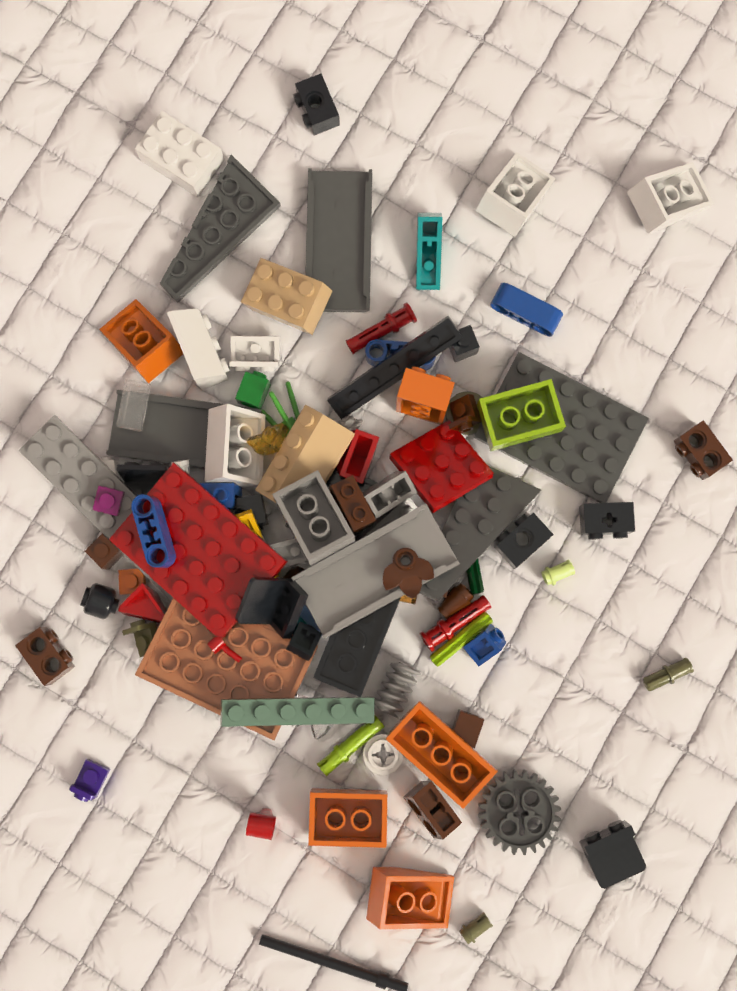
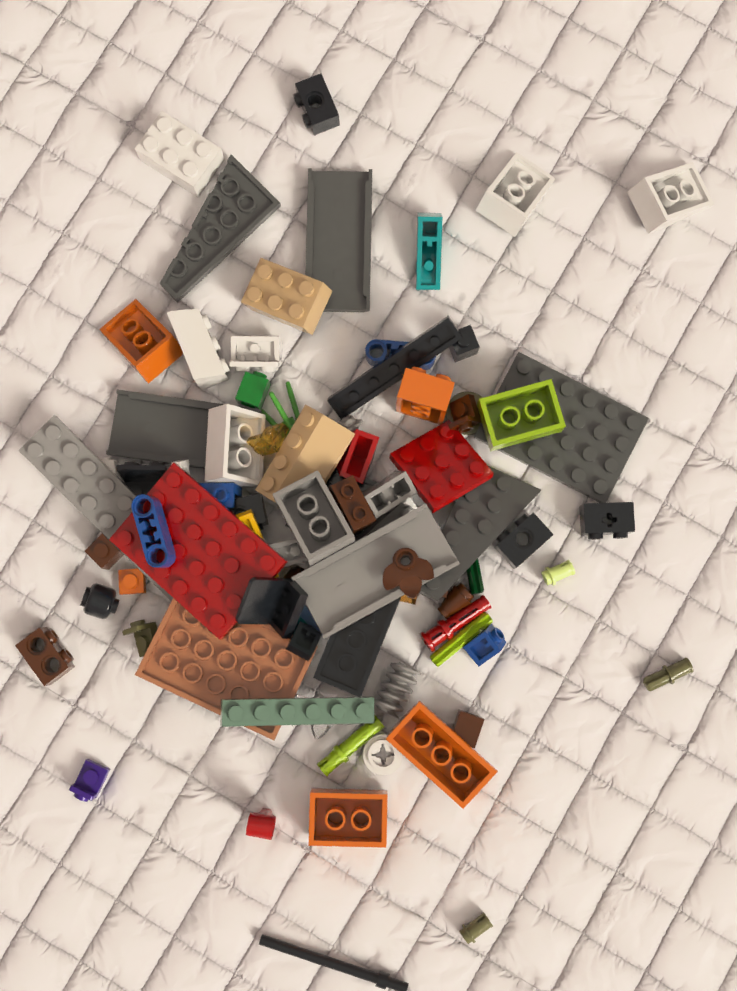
(108, 500): magenta plate -> none
(133, 405): clear tile -> none
(144, 604): red slope -> none
(217, 644): red hand -> none
(391, 323): red pin -> none
(409, 899): orange slope -> none
(432, 809): reddish brown brick -> none
(526, 309): blue beam -> none
(542, 809): dark grey gear -> none
(613, 853): black bracket -> none
(707, 446): reddish brown brick -> none

